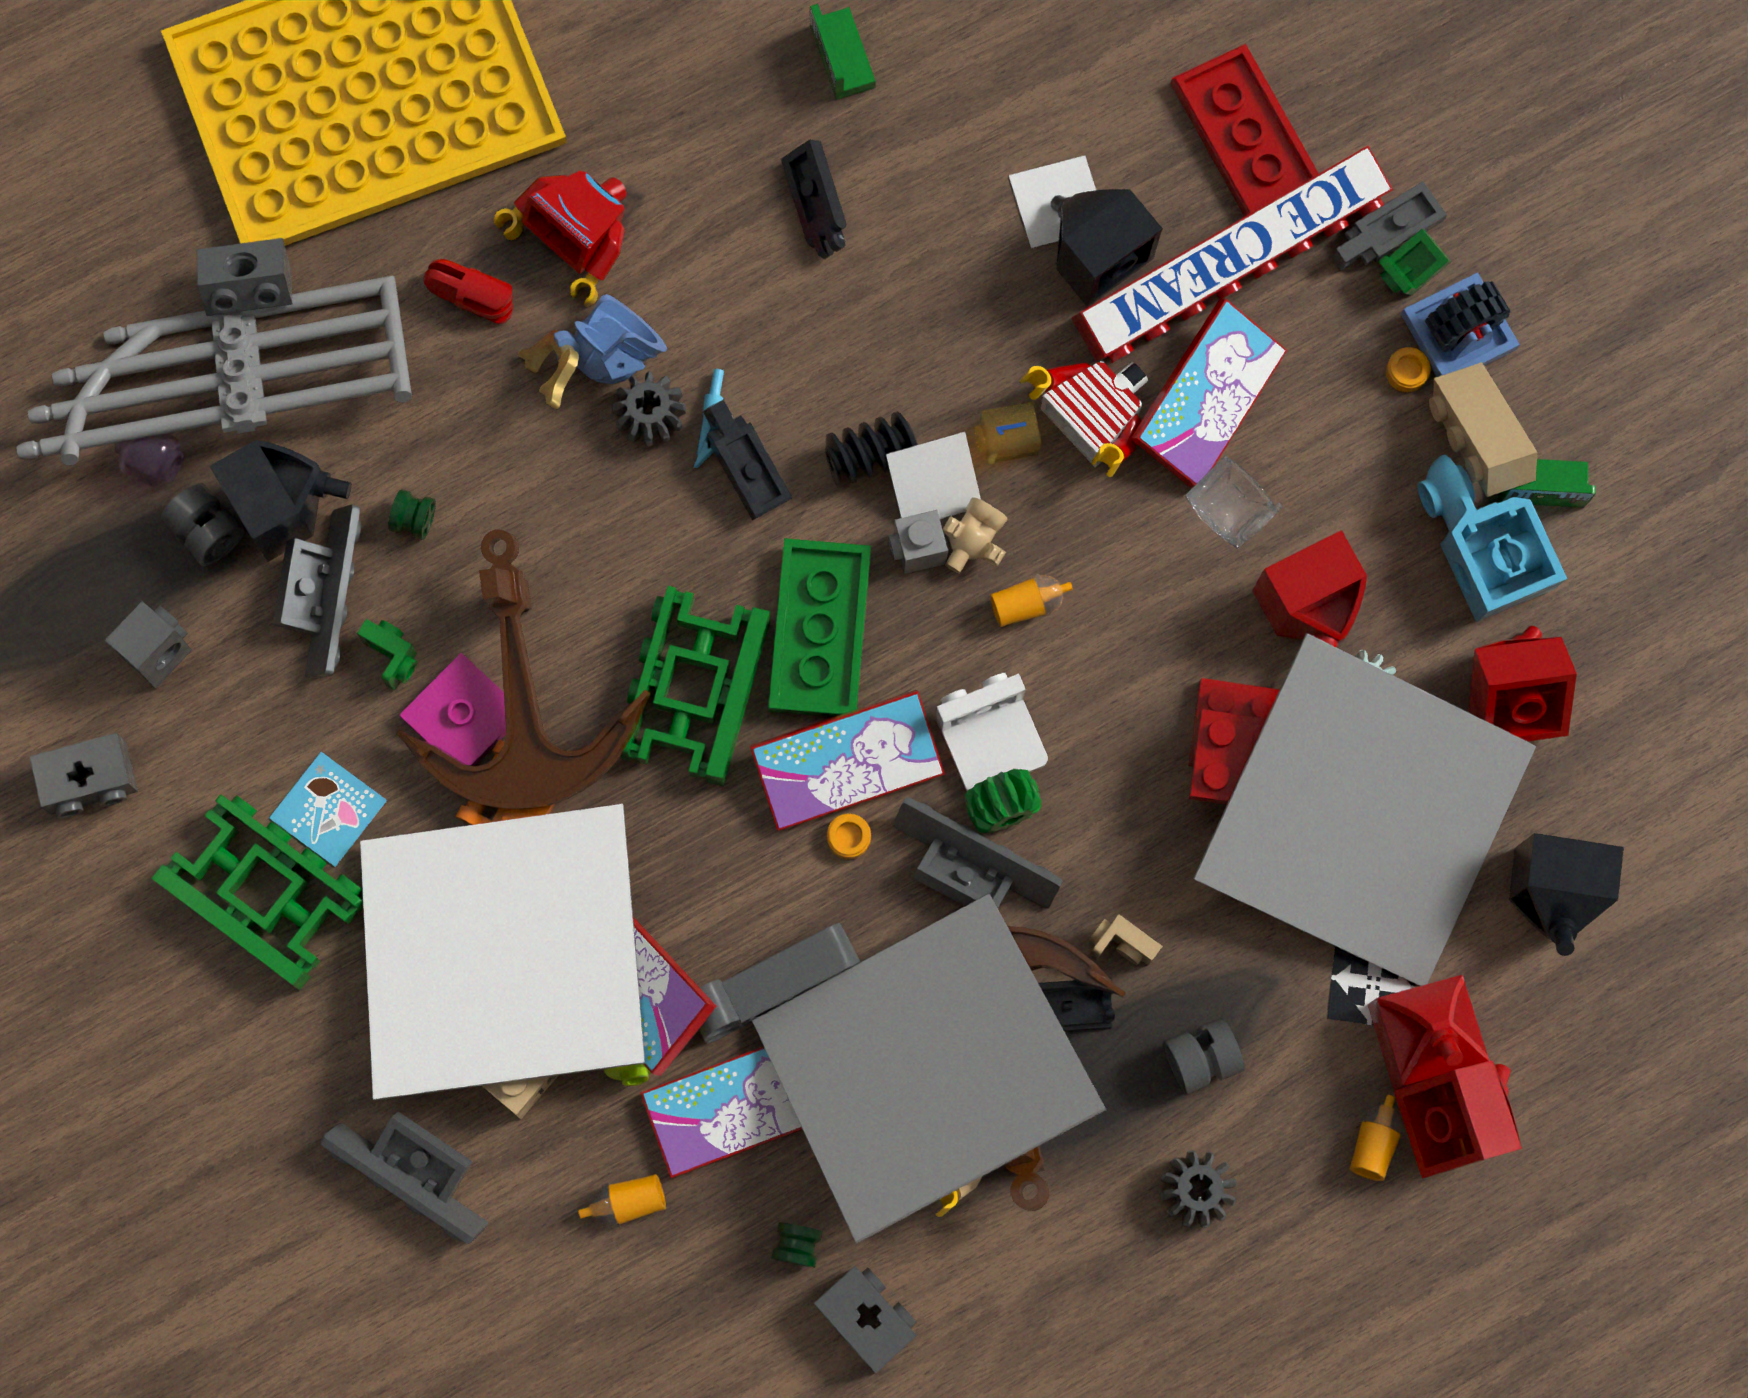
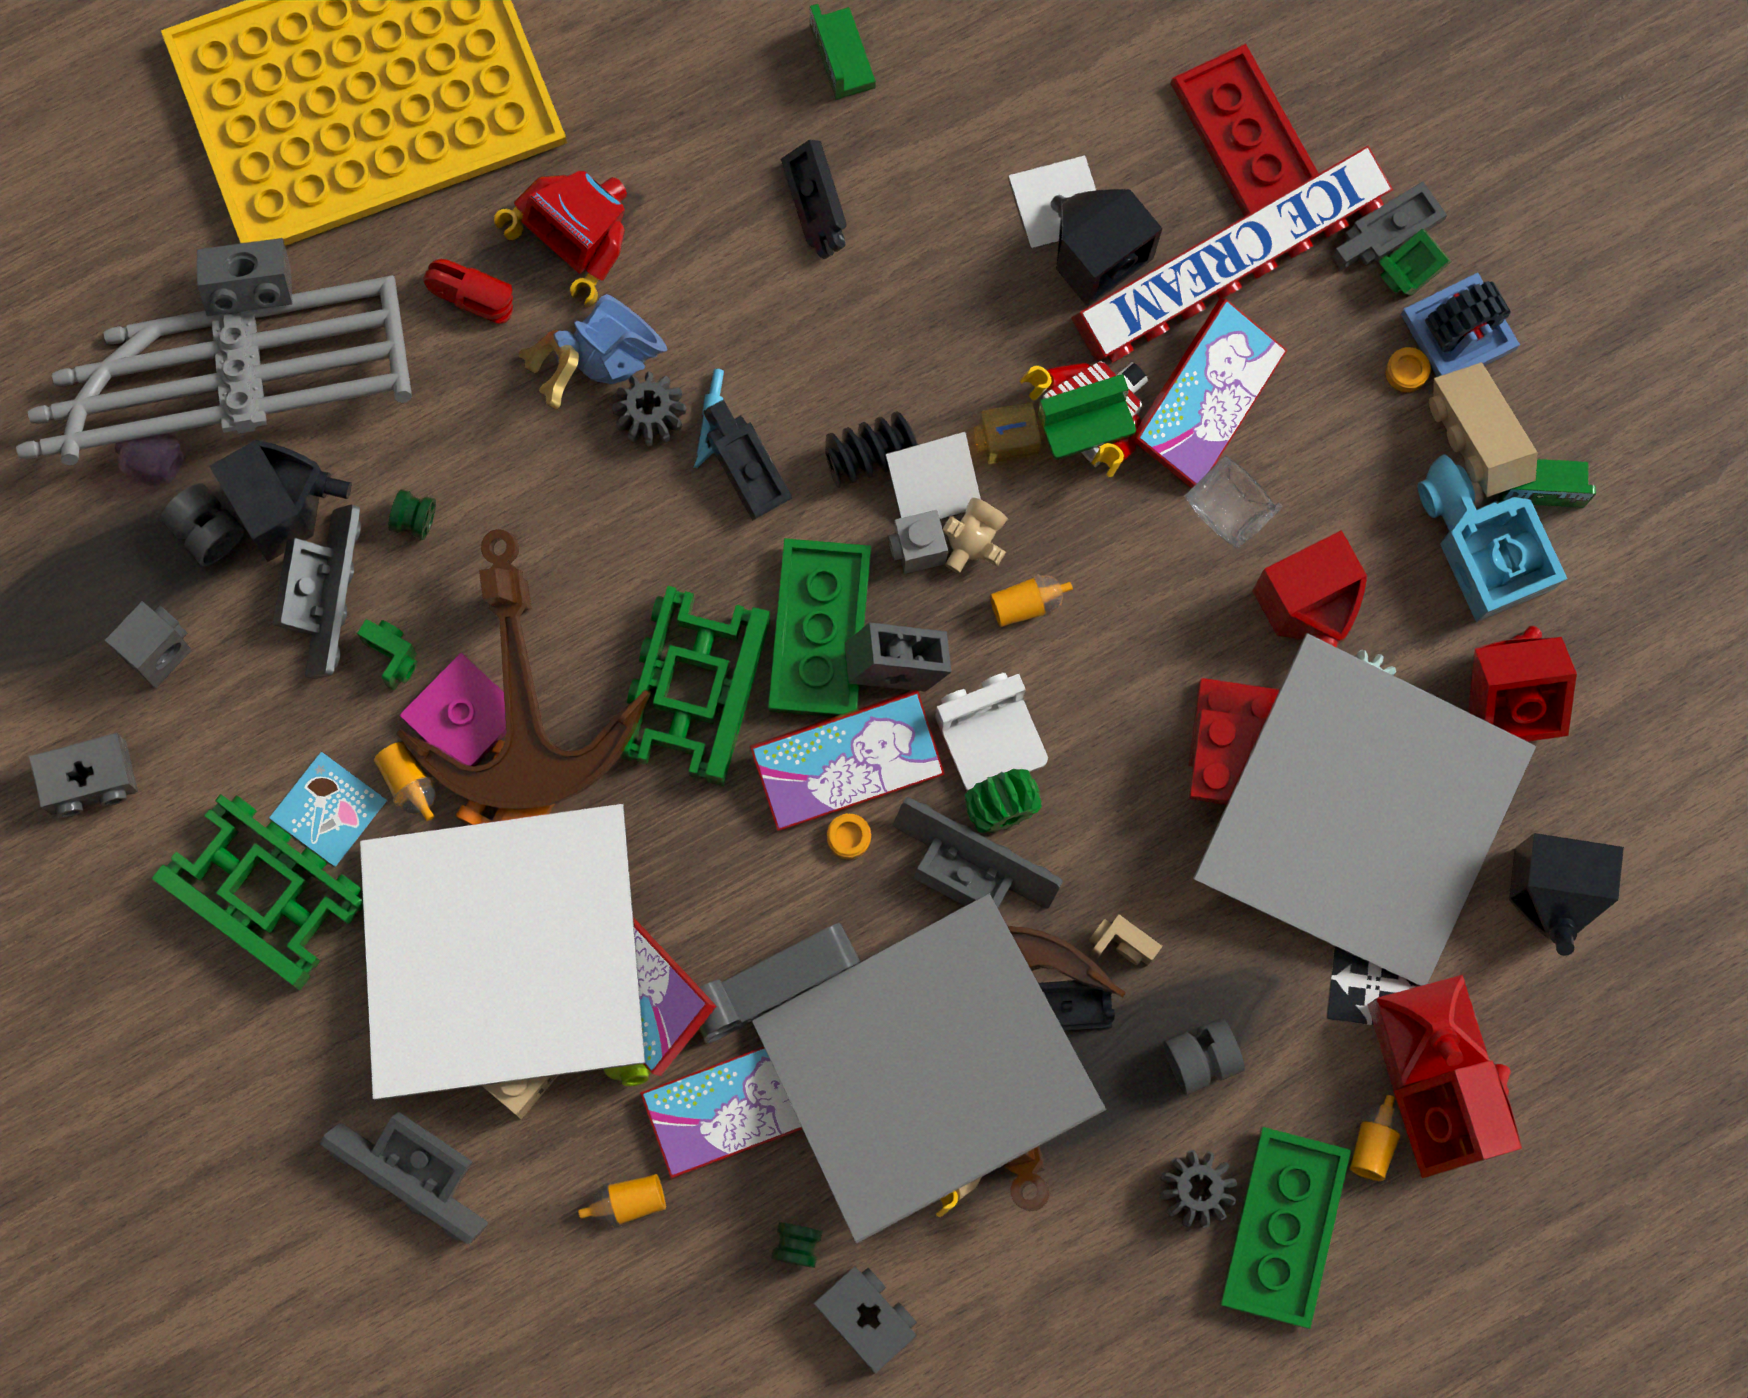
(406, 780): none -> light orange piece
(897, 657): none -> dark grey brick
(1086, 417): none -> green panel
(1285, 1228): none -> green plate

